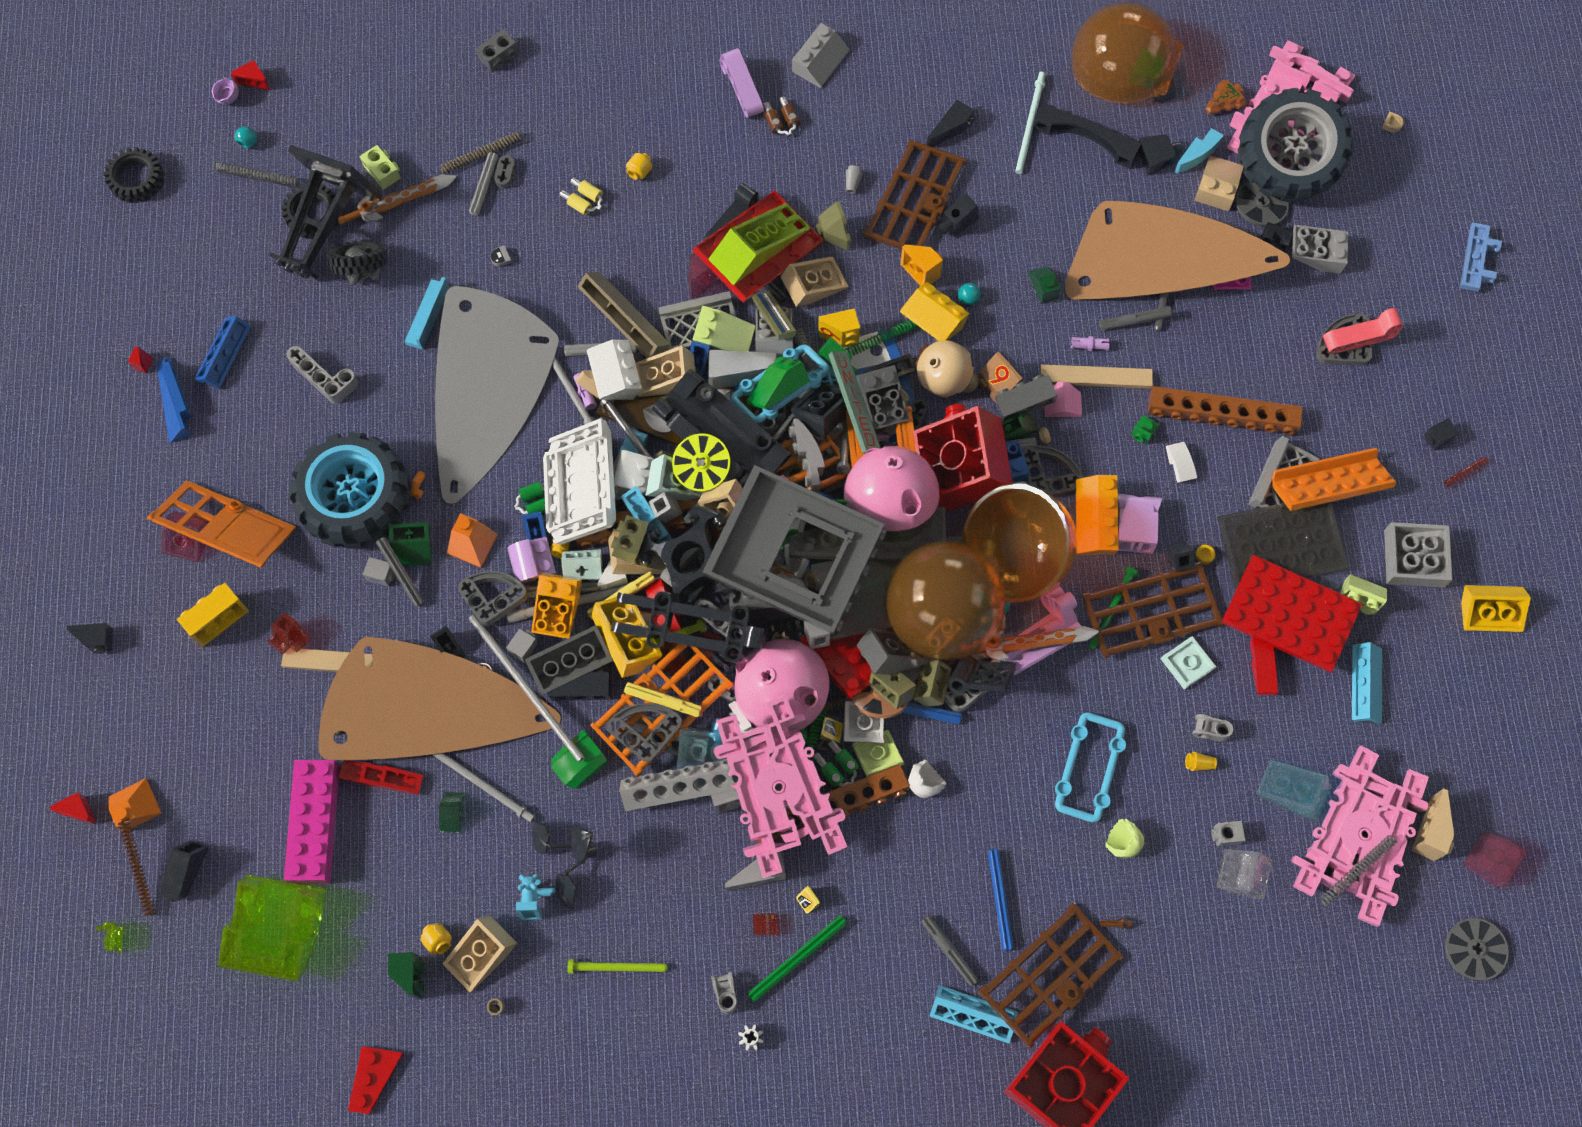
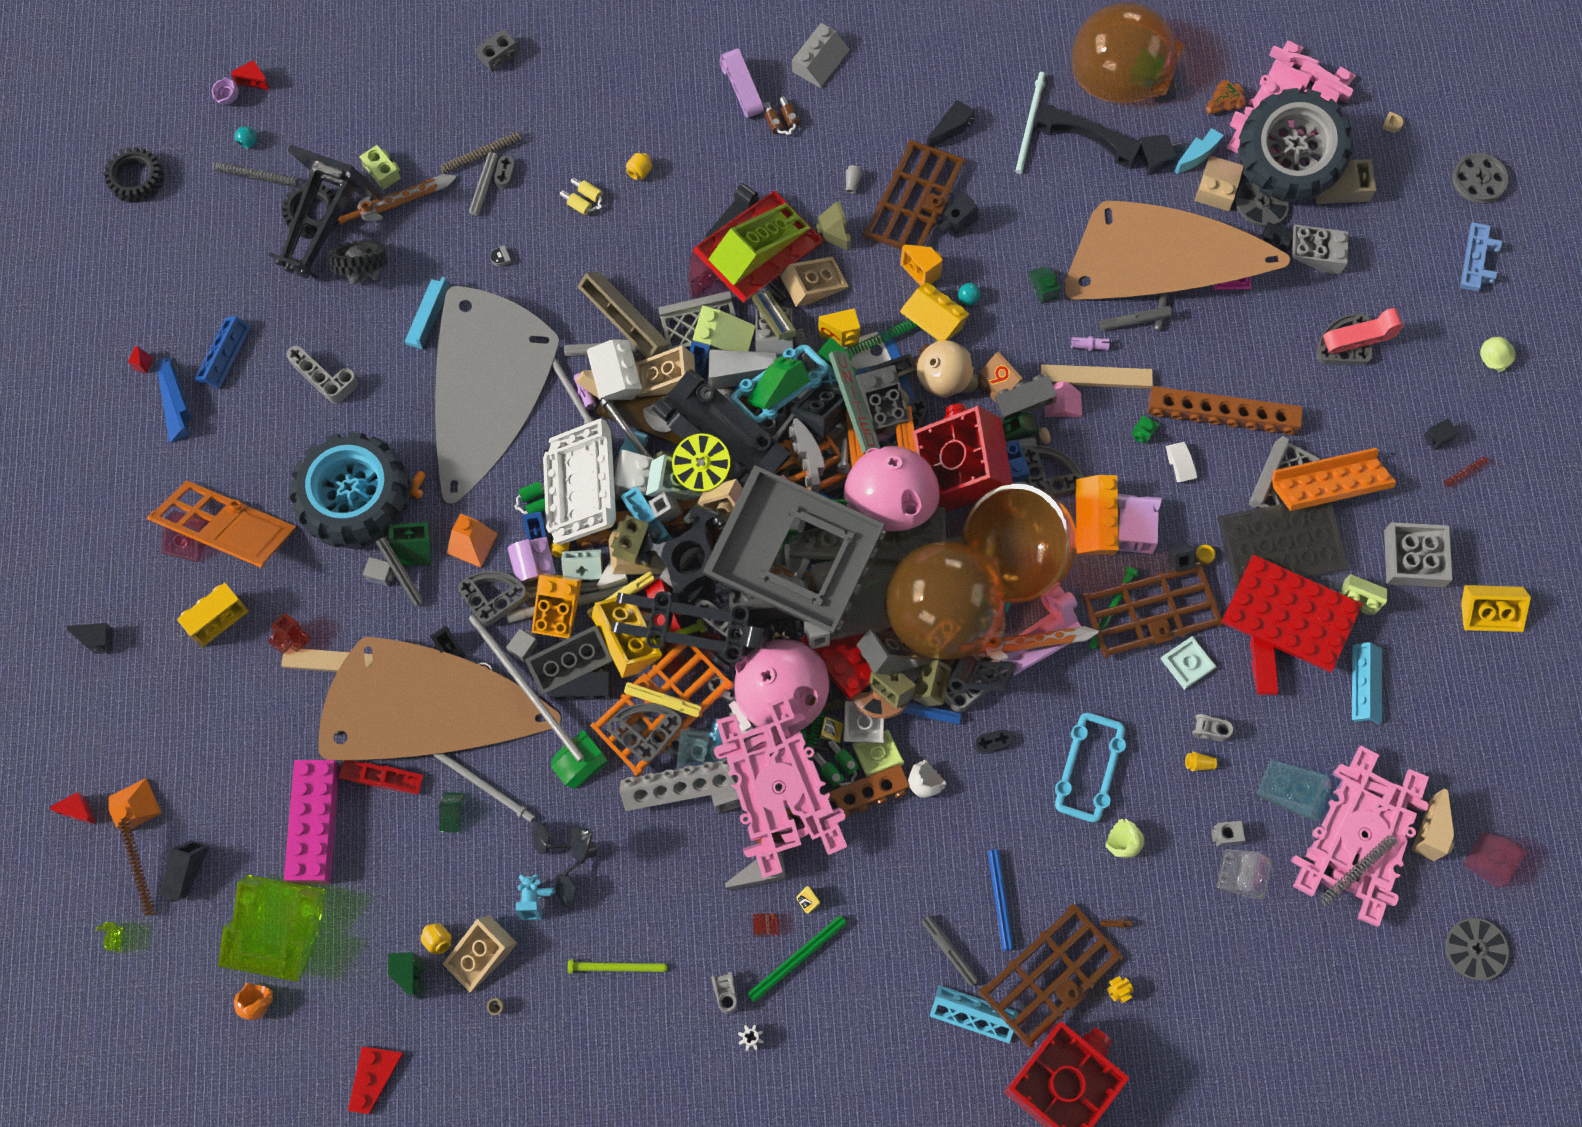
(253, 1001): none -> orange hair
(994, 746): none -> black beam
(1120, 989): none -> yellow gear
(1354, 185): none -> dark tan slope
(1485, 173): none -> dark grey wedge
(1497, 353): none -> yellowish green hair

